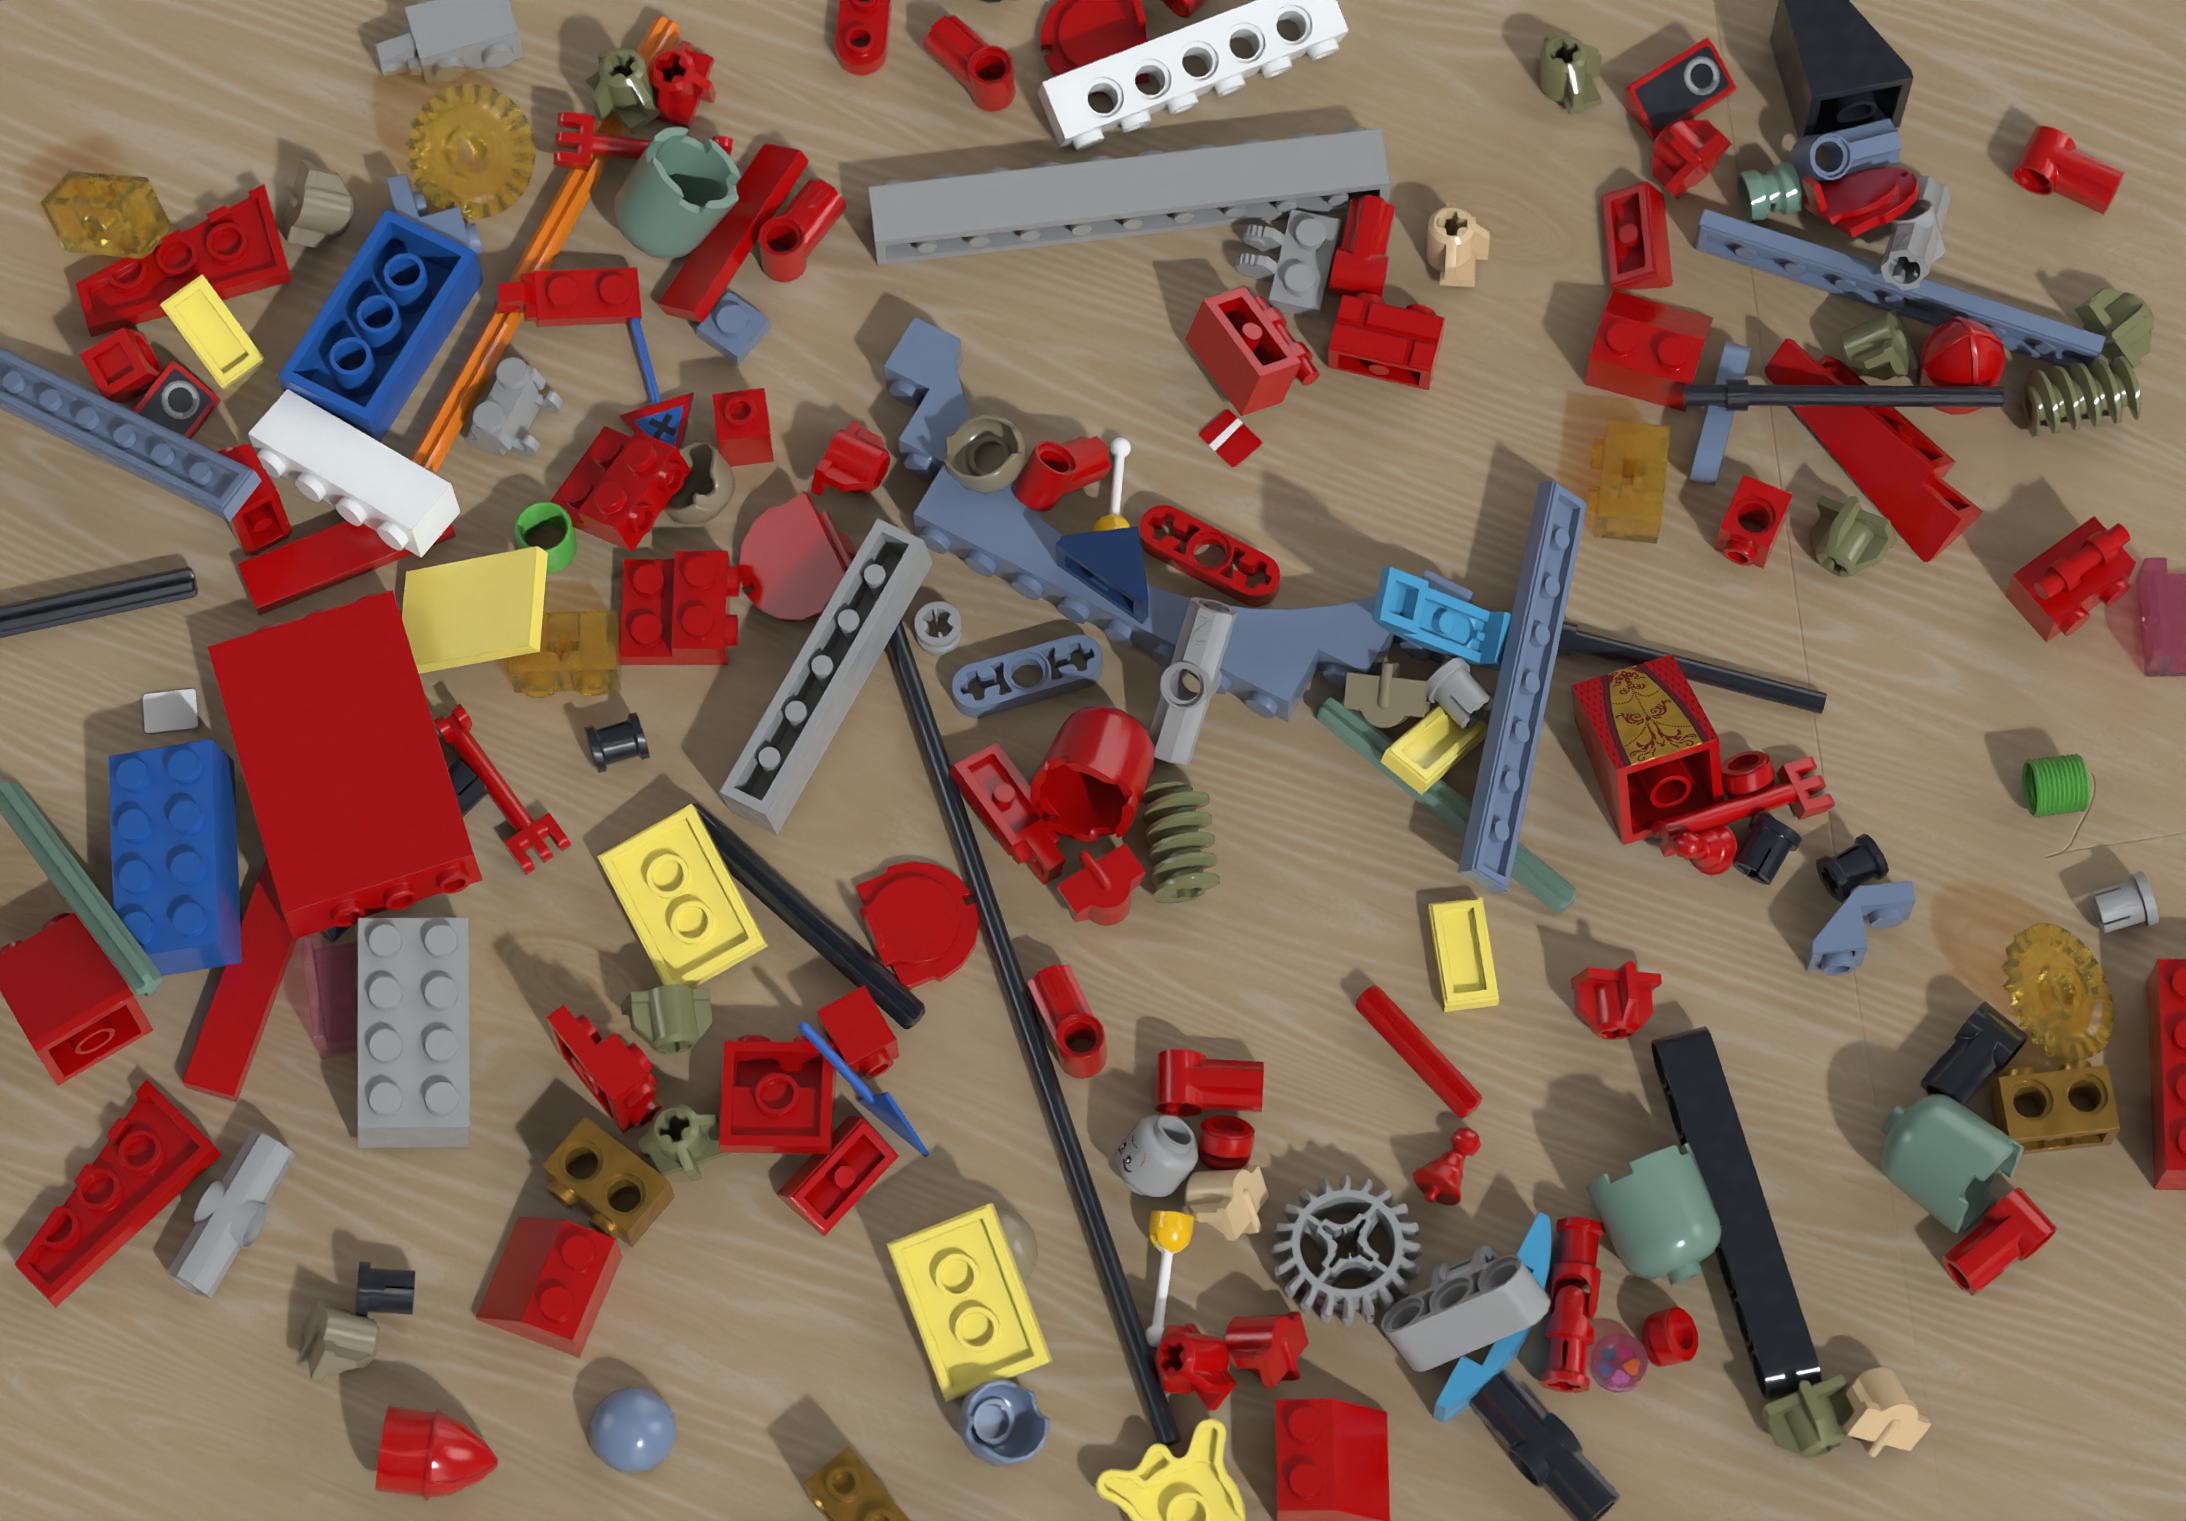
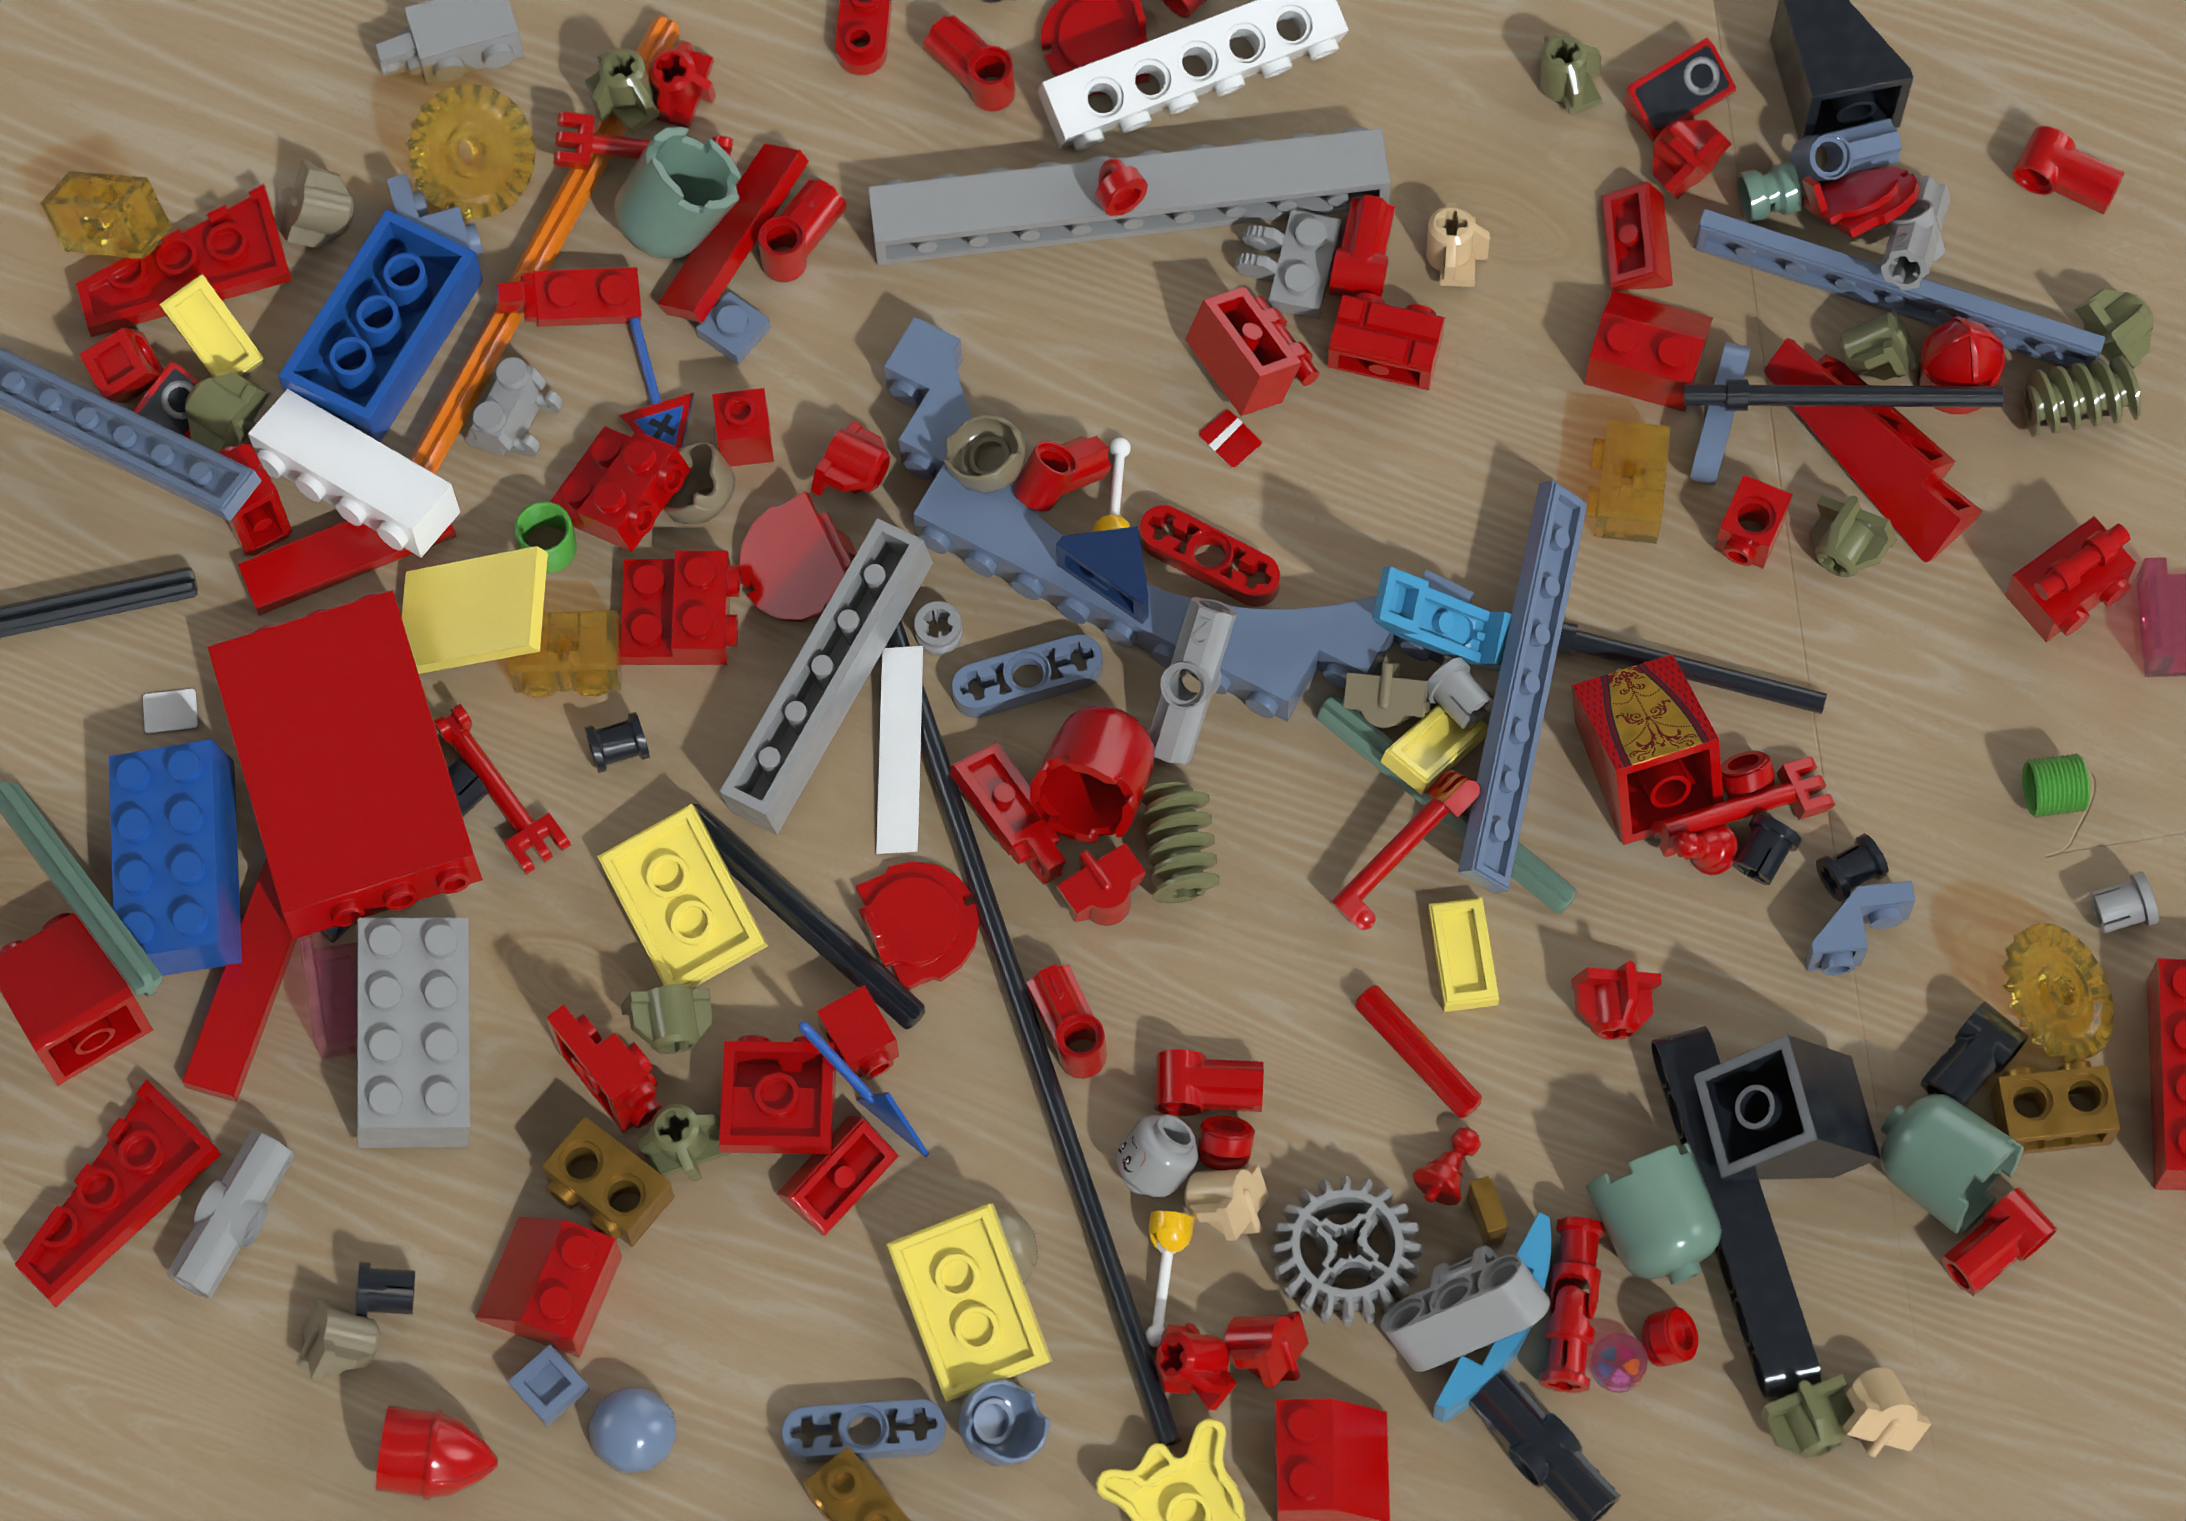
(223, 410): none -> olive piece
(548, 1385): none -> sand blue plate
(899, 750): none -> white sticker
(905, 1416): none -> sand blue beam
(1119, 187): none -> red tile
(1449, 794): none -> red hinge
(1487, 1211): none -> pearl gold tile
(1786, 1113): none -> black slope

